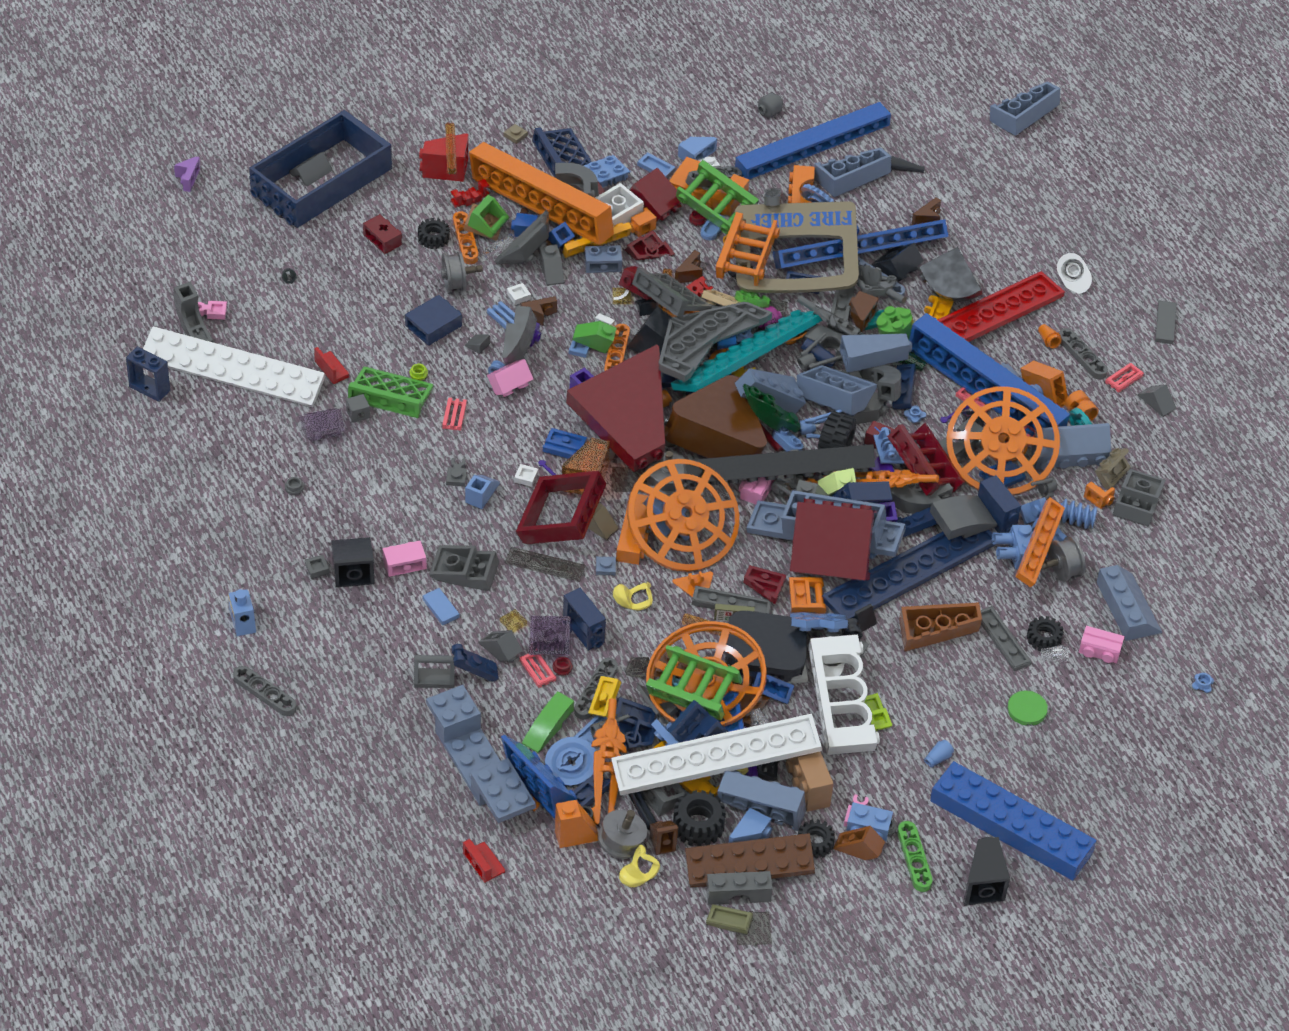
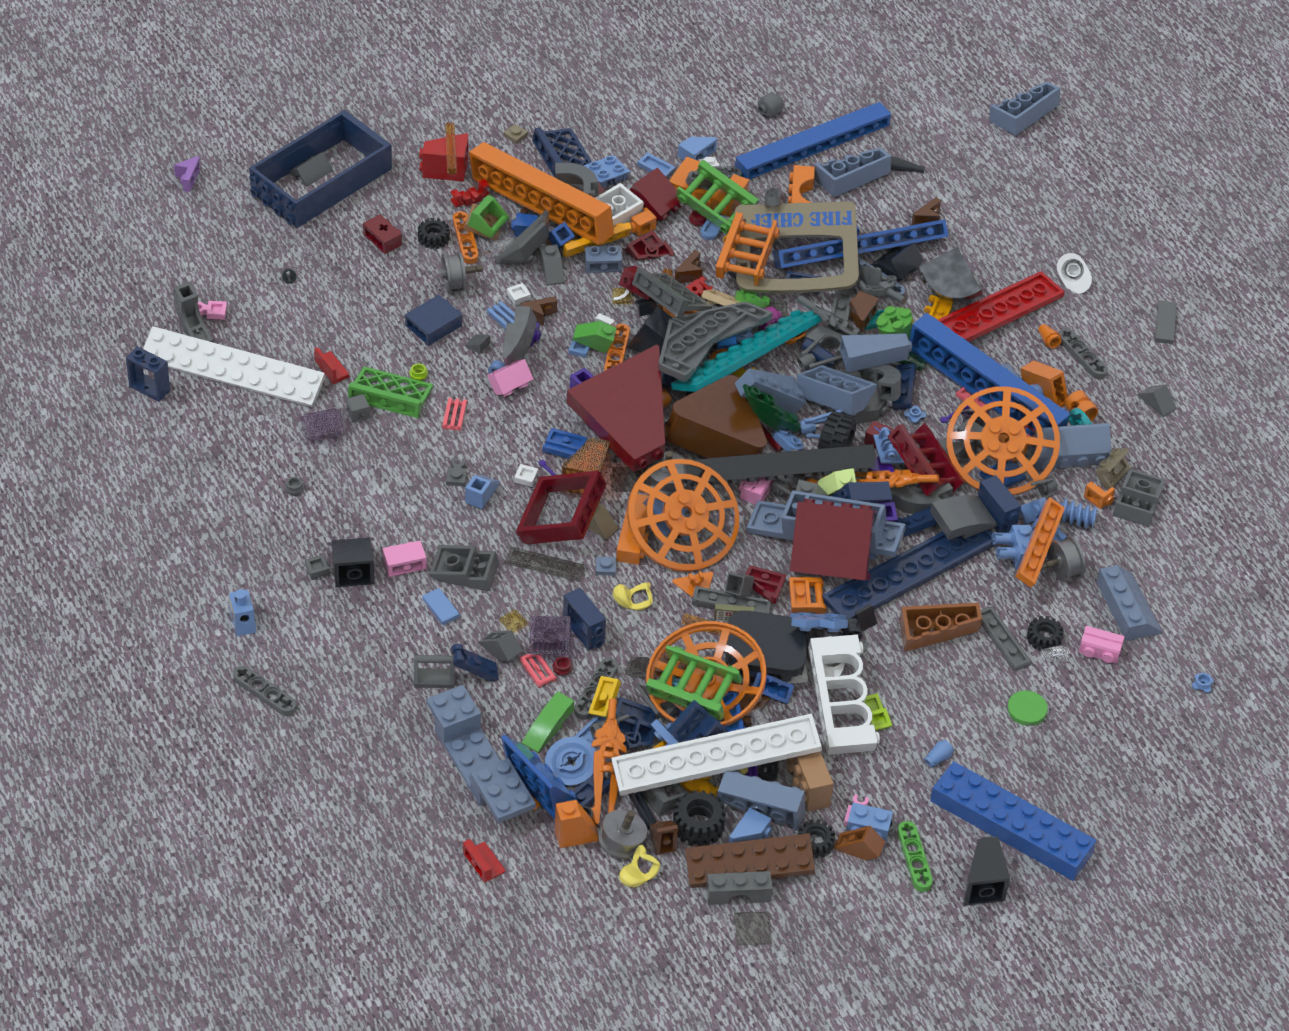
(729, 919): olive tile -> none
(739, 584): none -> dark grey piece
(814, 194): medium blue gear -> none
(1138, 374): coral tile -> none

